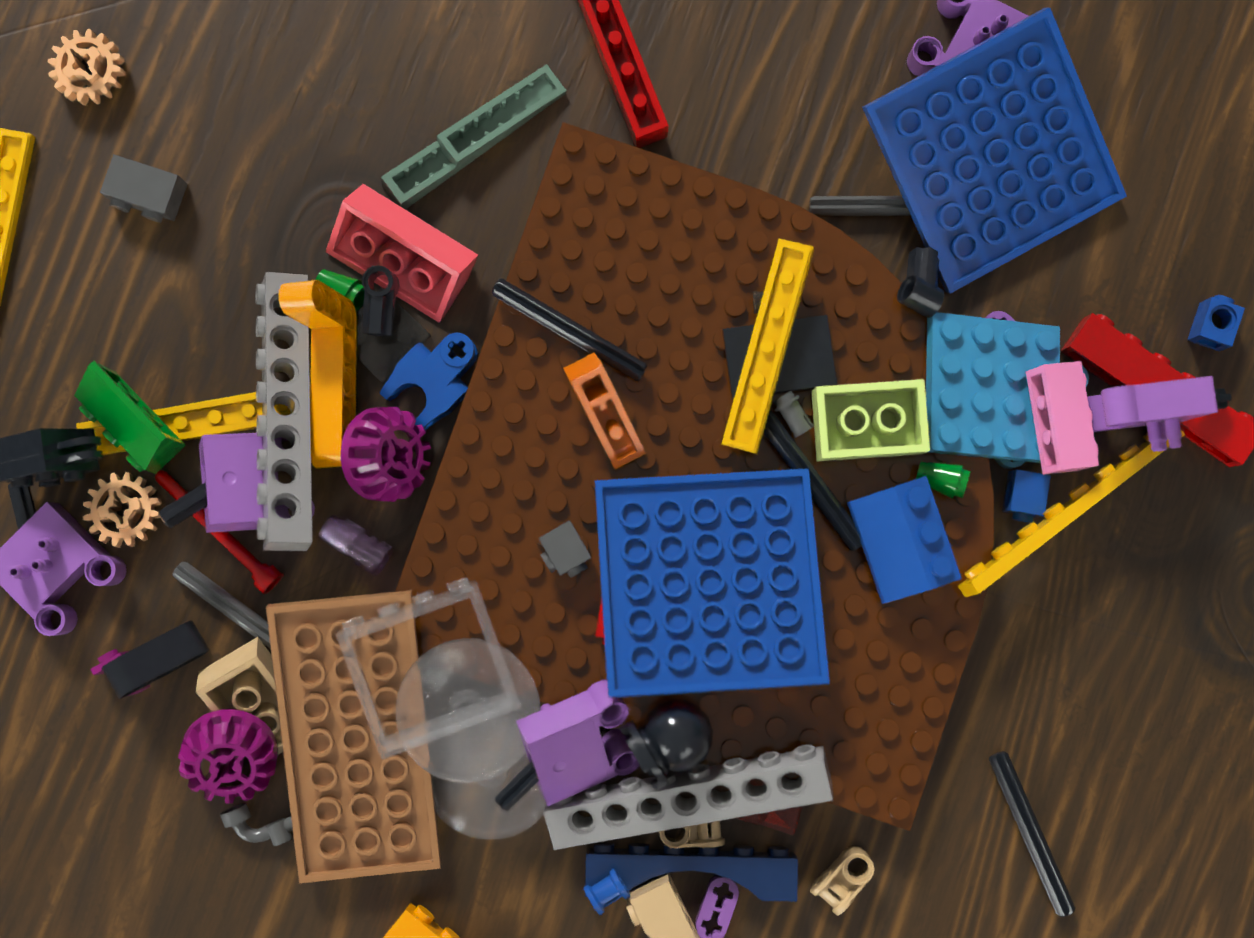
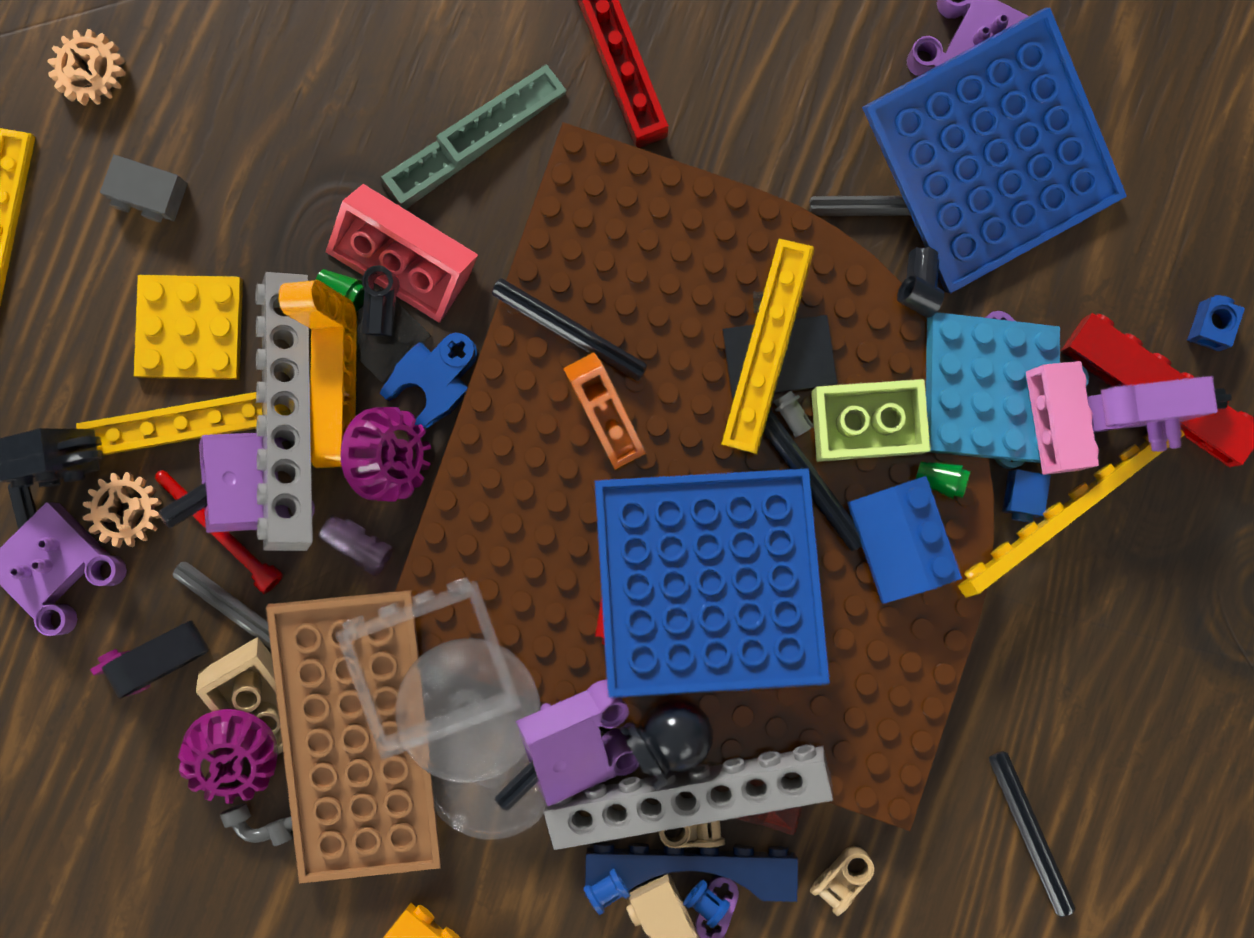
(126, 419): green slope -> none
(188, 327): none -> yellow plate
(565, 550): dark grey brick -> none
(707, 904): none -> blue bush

